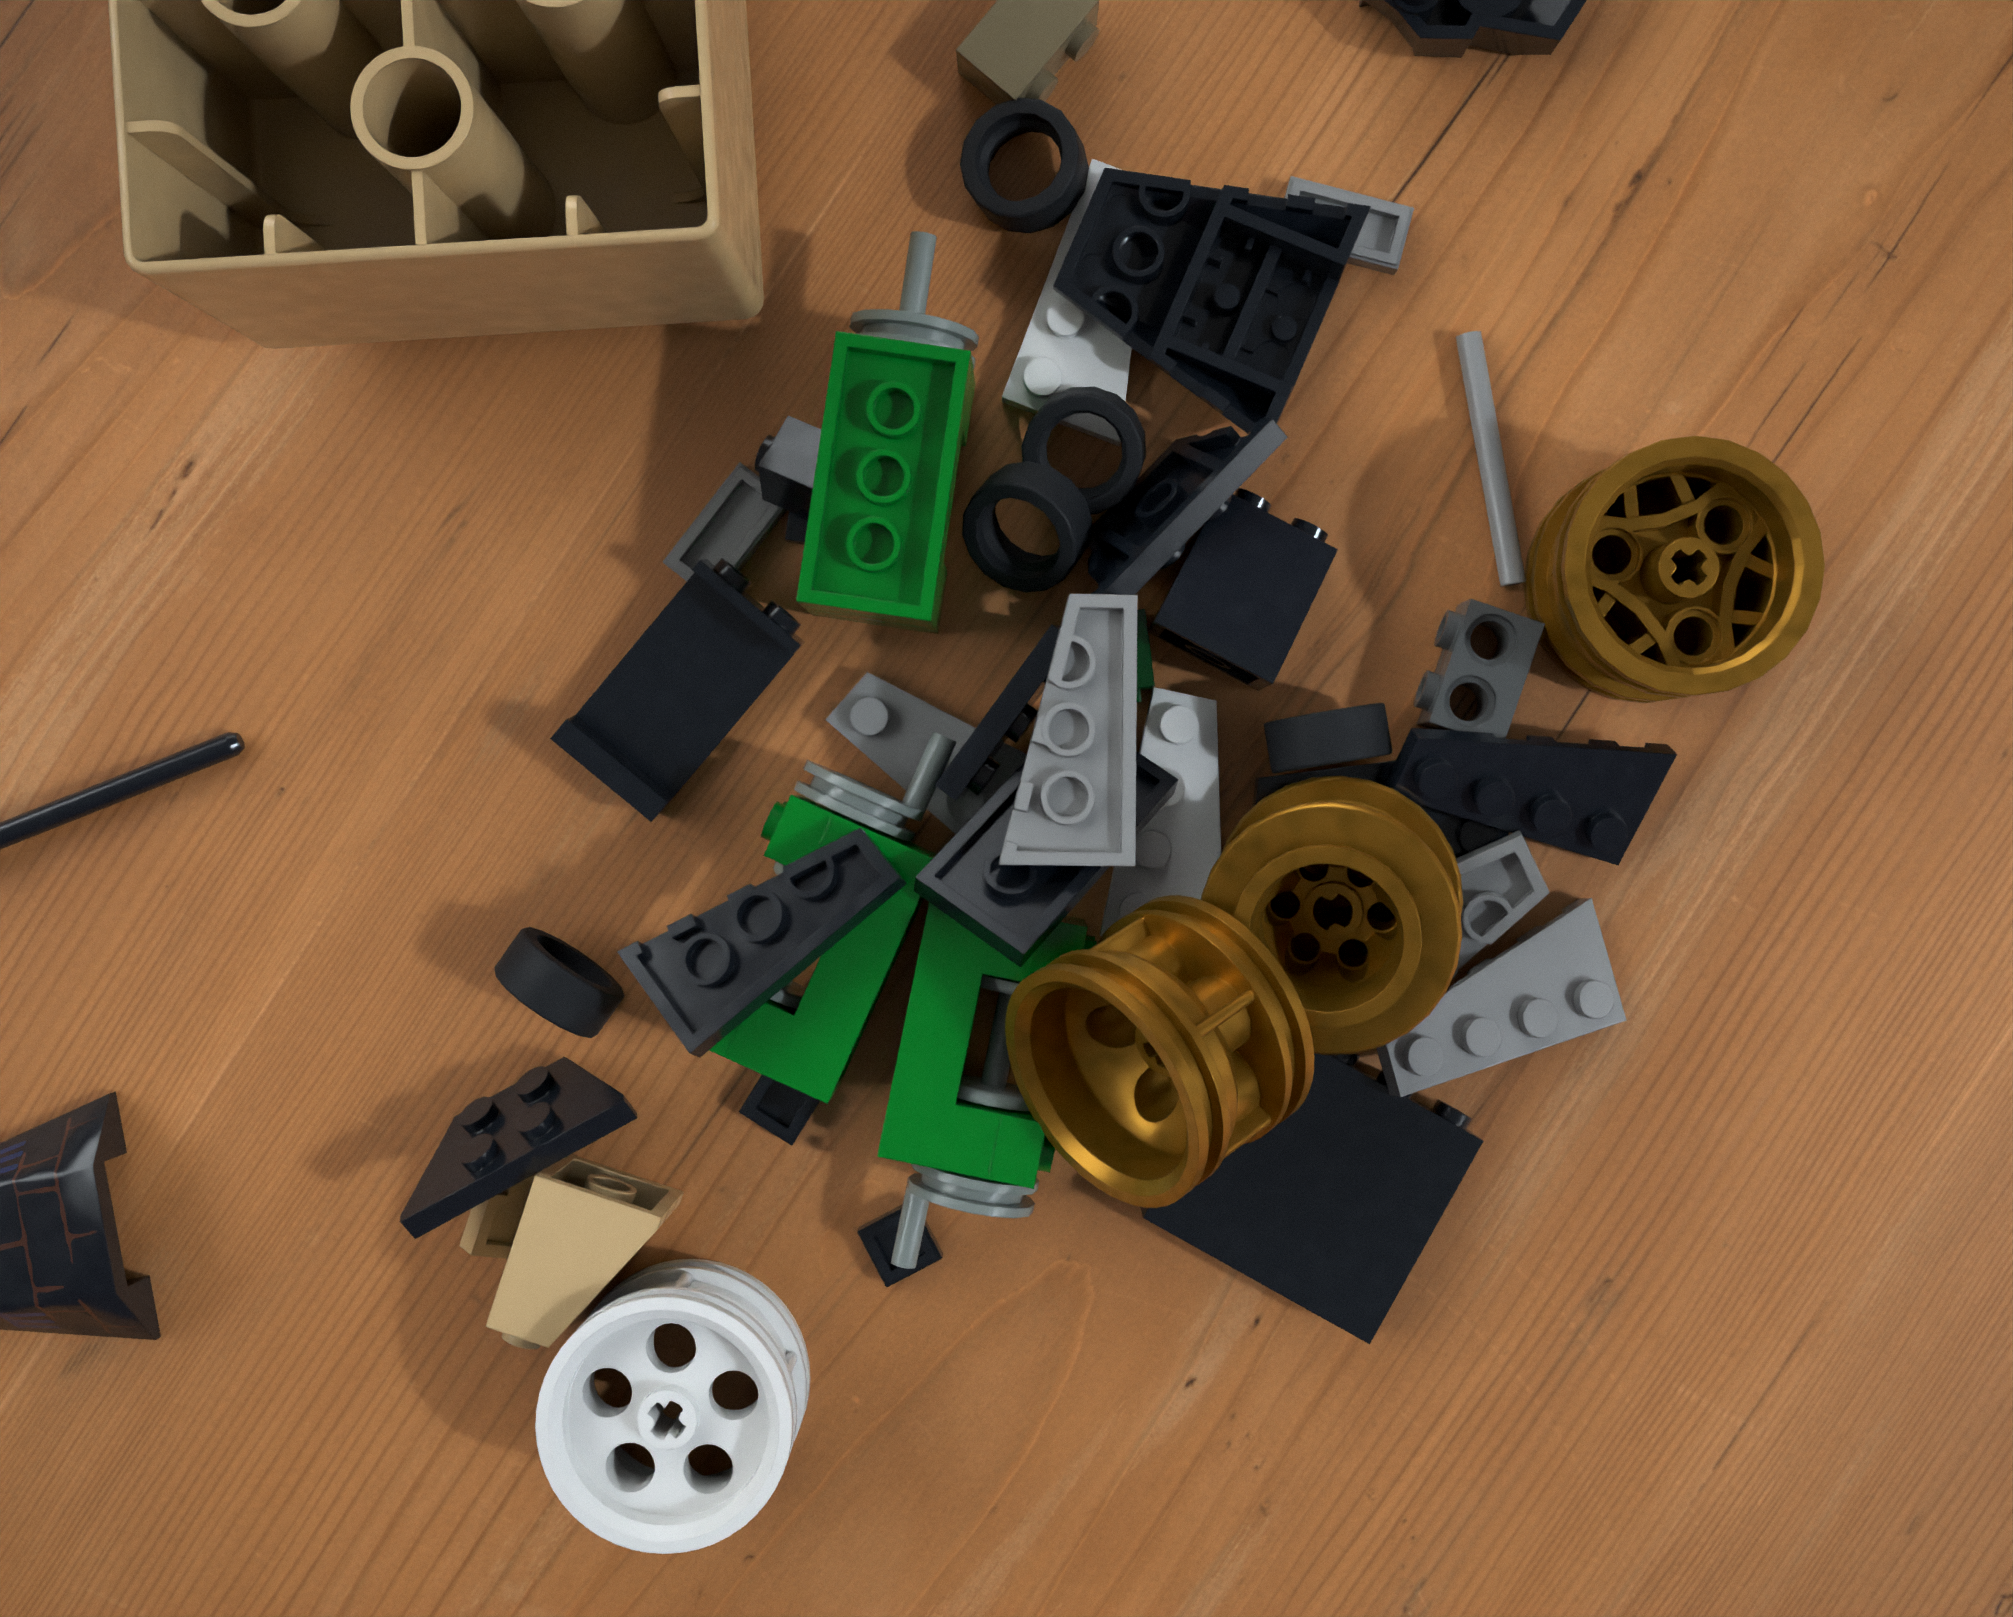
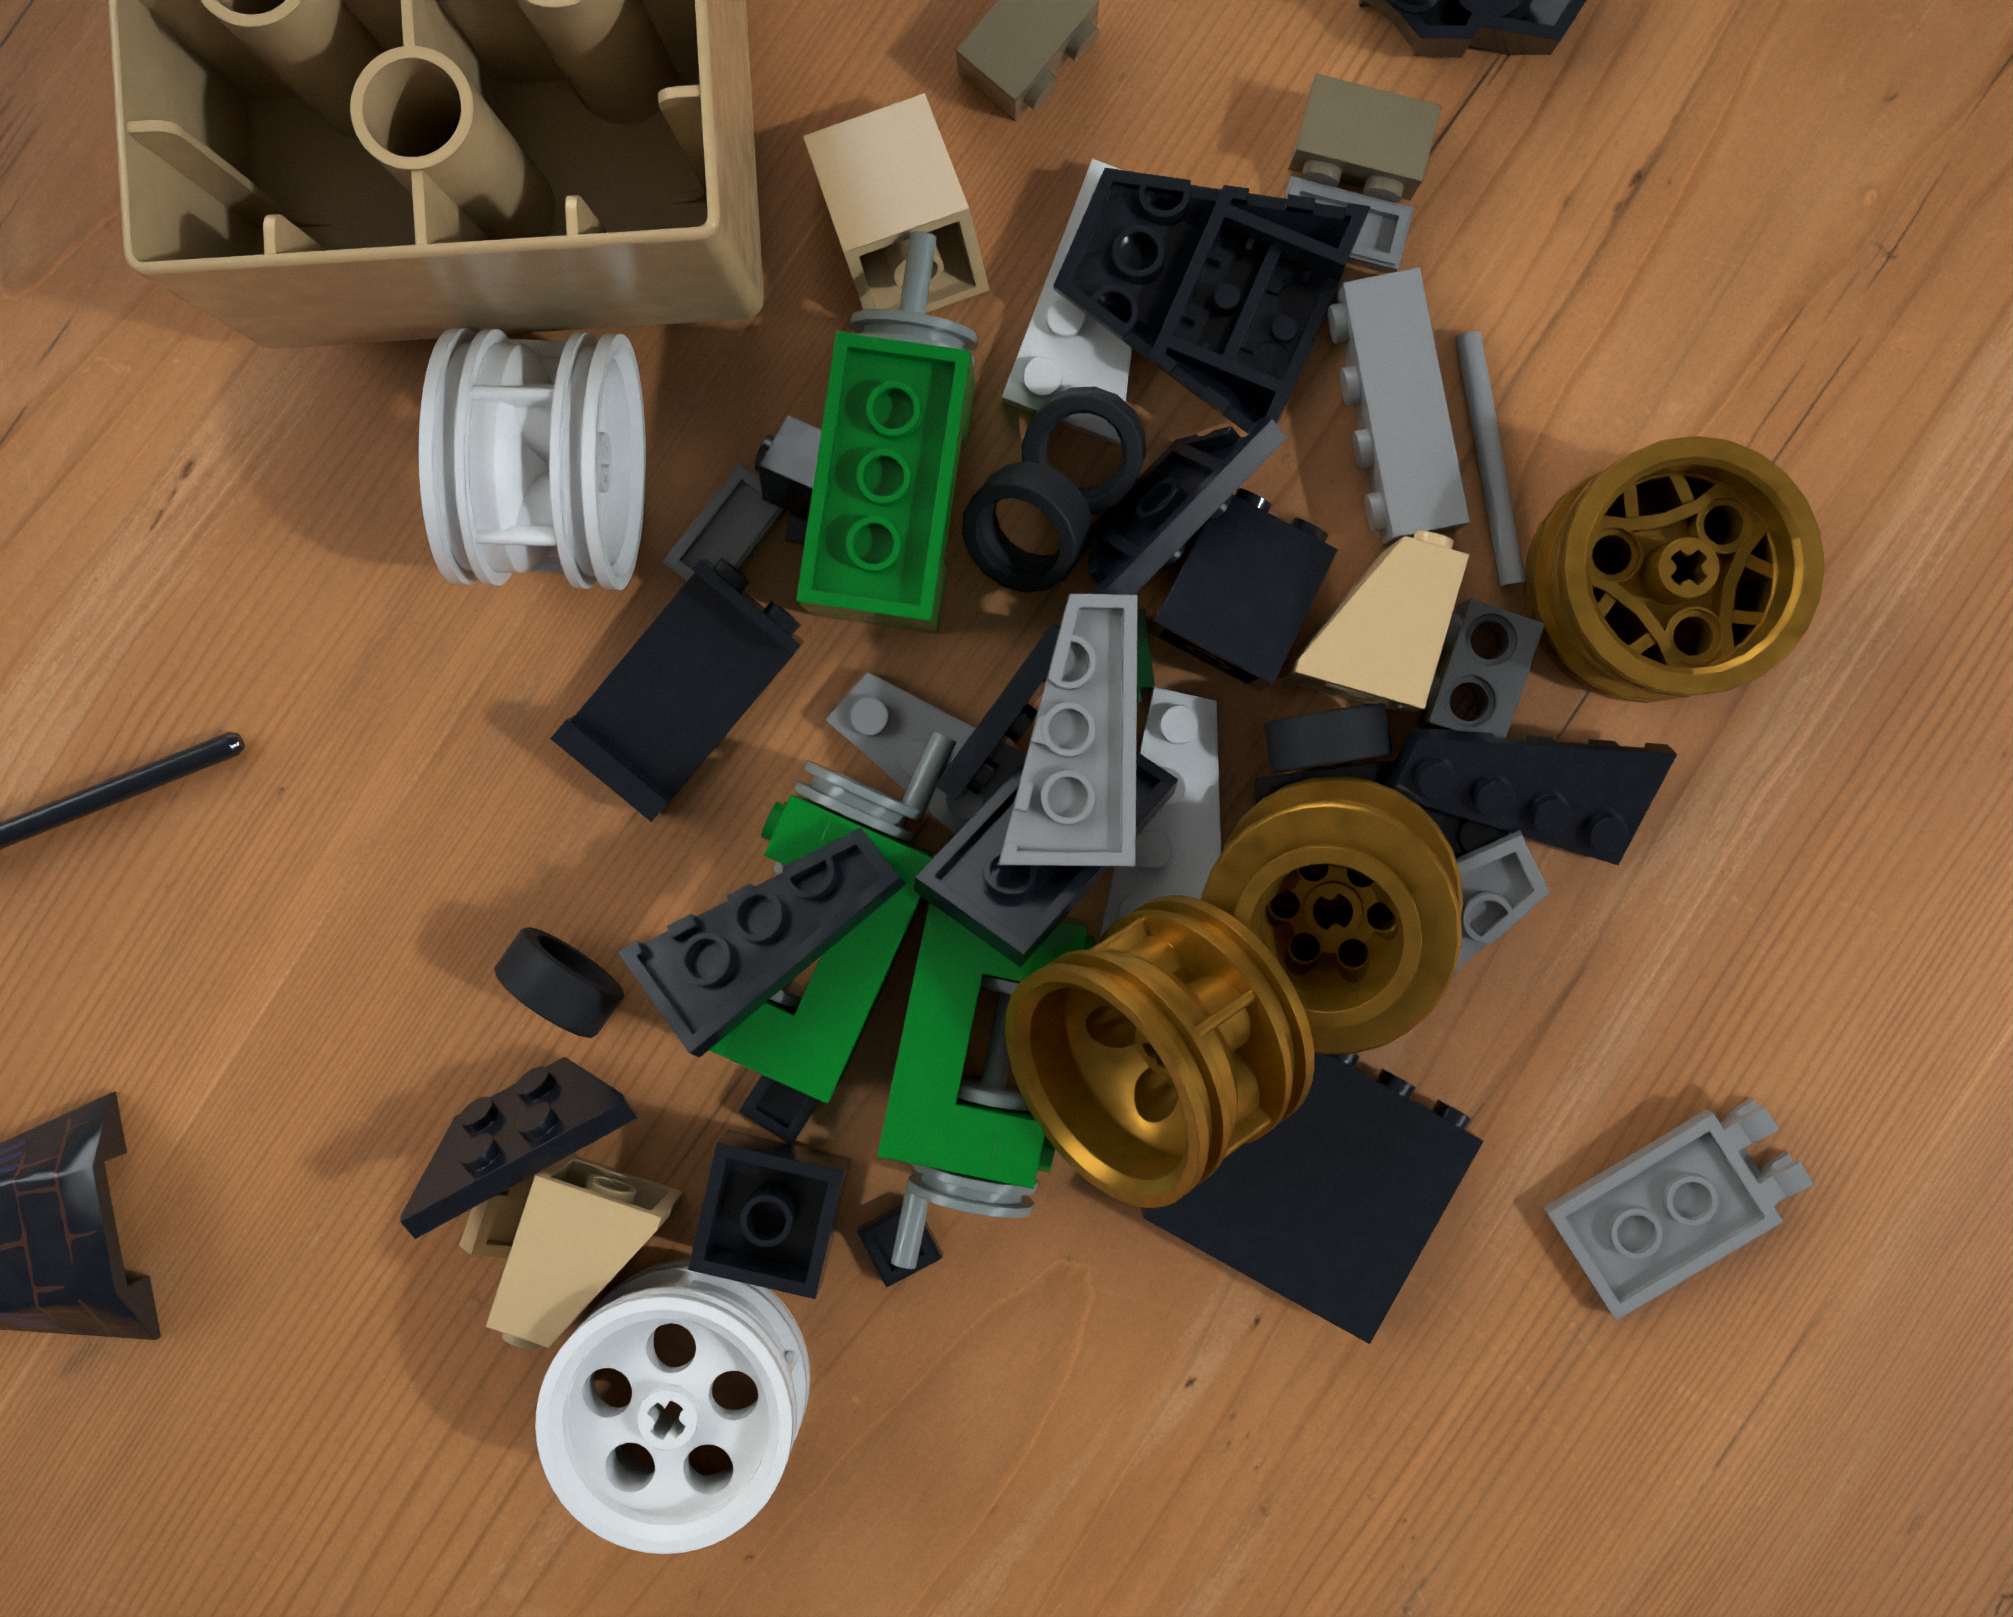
(533, 457): none -> white wheel
(769, 1214): none -> black brick
(893, 178): none -> tan slope
(996, 129): black tyre -> none
(1364, 138): none -> dark tan brick
(1387, 628): none -> tan slope
(1398, 406): none -> light grey brick
(1509, 1006): light grey wing -> none
(1676, 1206): none -> light grey tile

